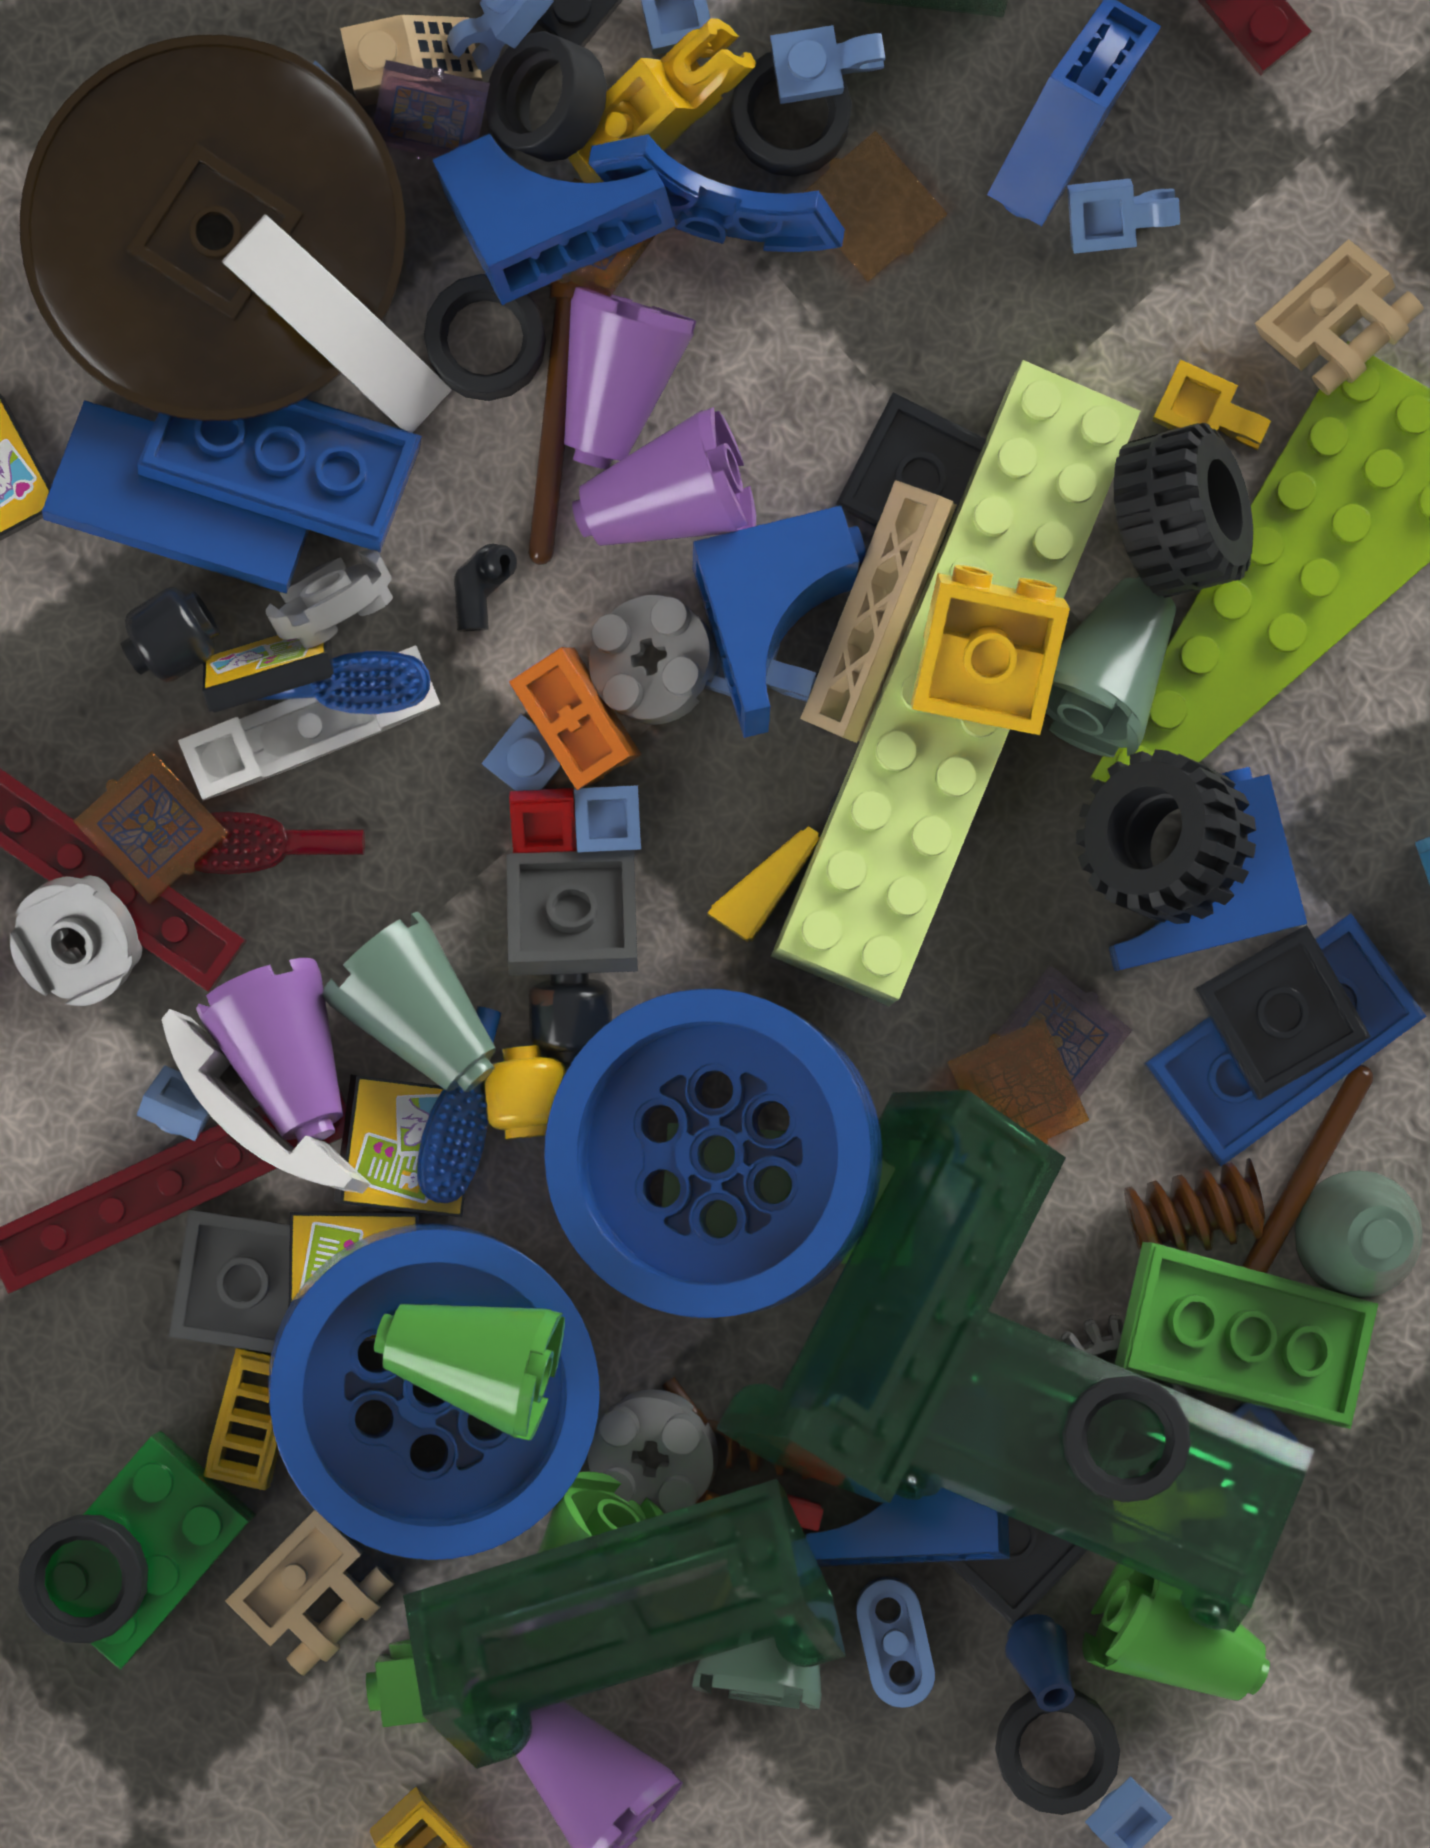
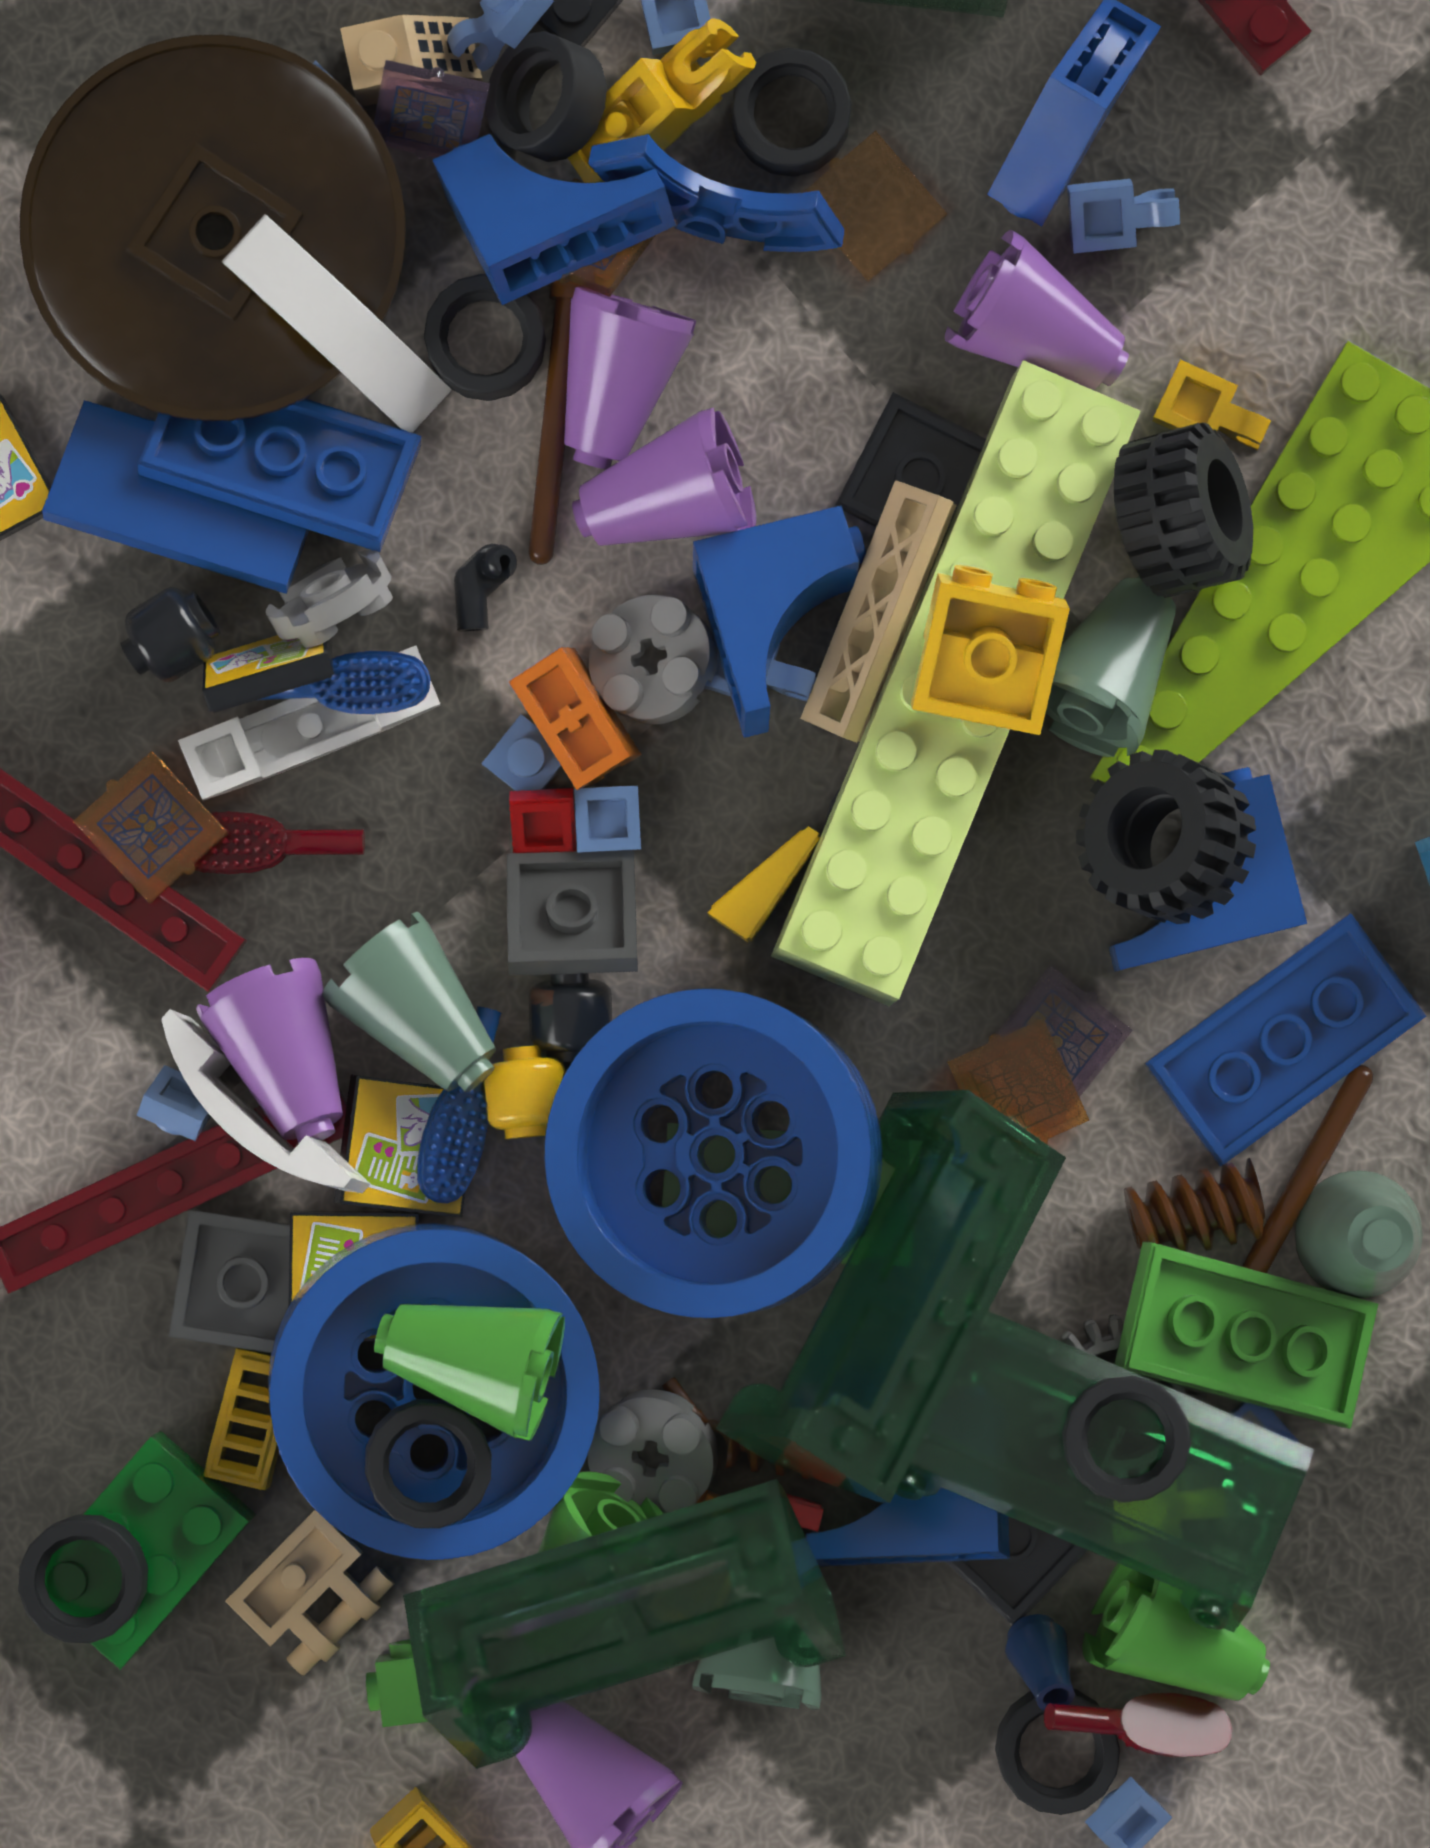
(98, 916): light grey plate -> none
(463, 1499): none -> black tyre
(812, 63): medium blue plate -> none
(895, 1641): medium blue plate -> none
(1031, 313): none -> medium lavender cone
(1152, 1723): none -> piece
(1282, 1012): black tile -> none
(1327, 305): tan plate -> none

